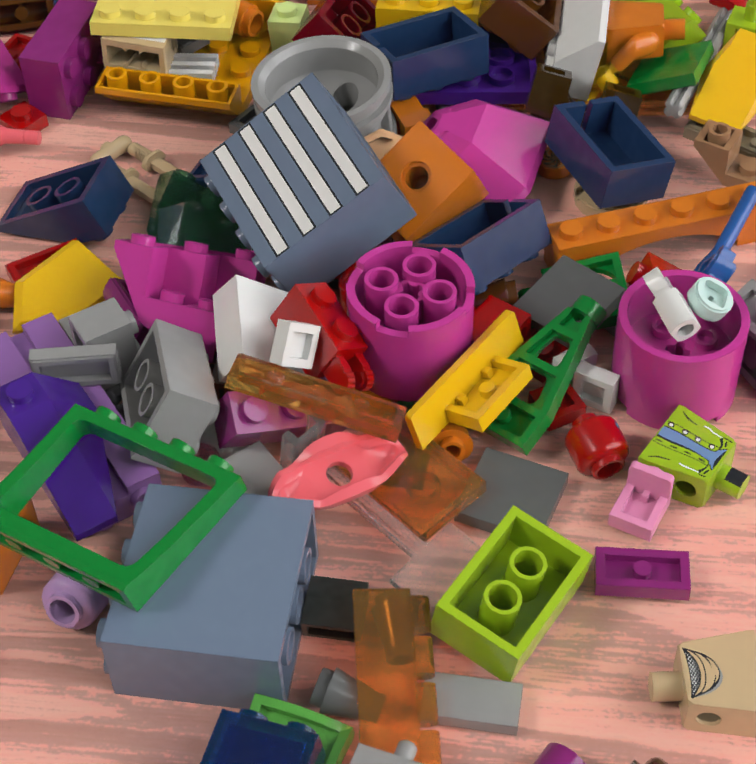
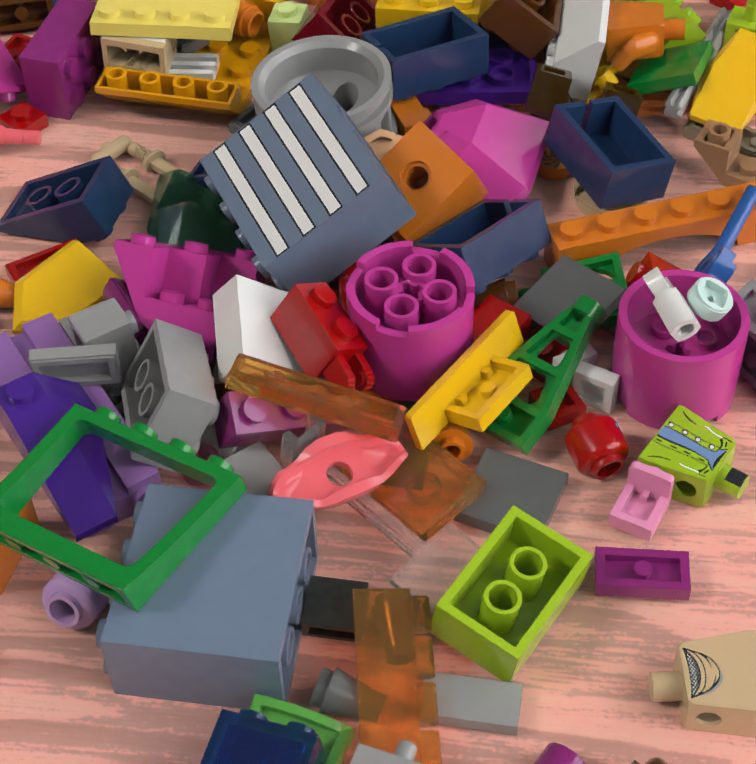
(294, 344): white plate -> none

